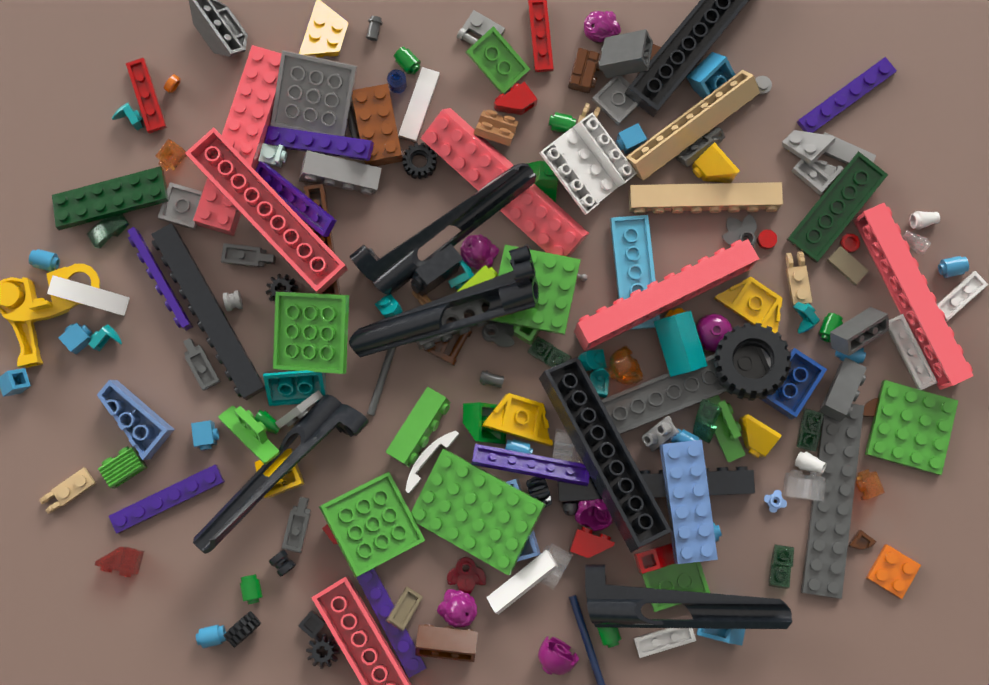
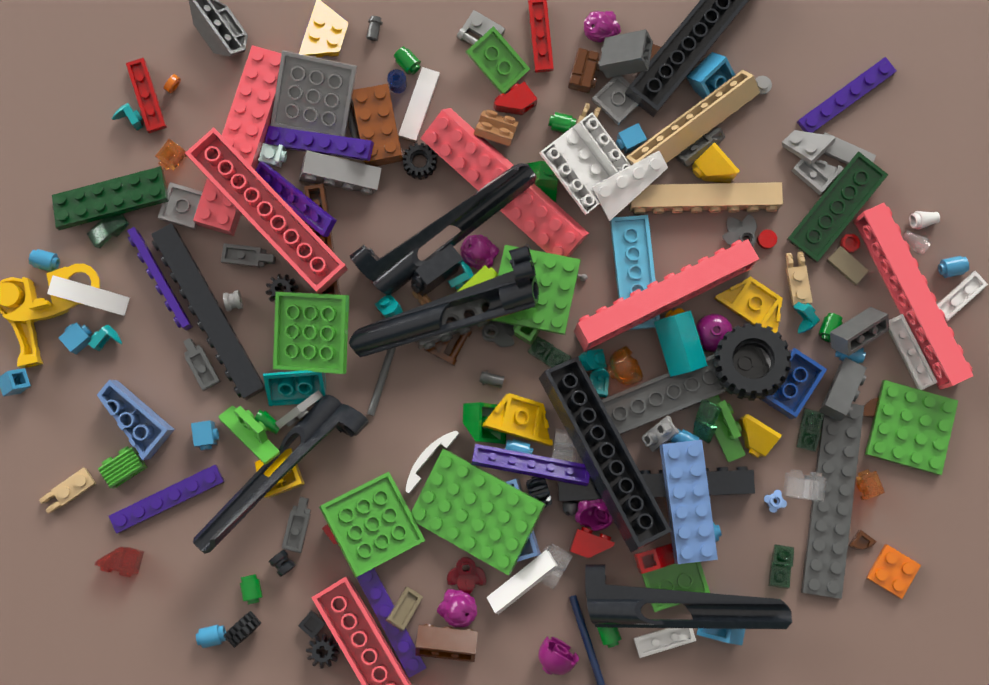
(418, 427): bright green brick -> none
(627, 184): none -> white wing
(808, 462): white cone -> none

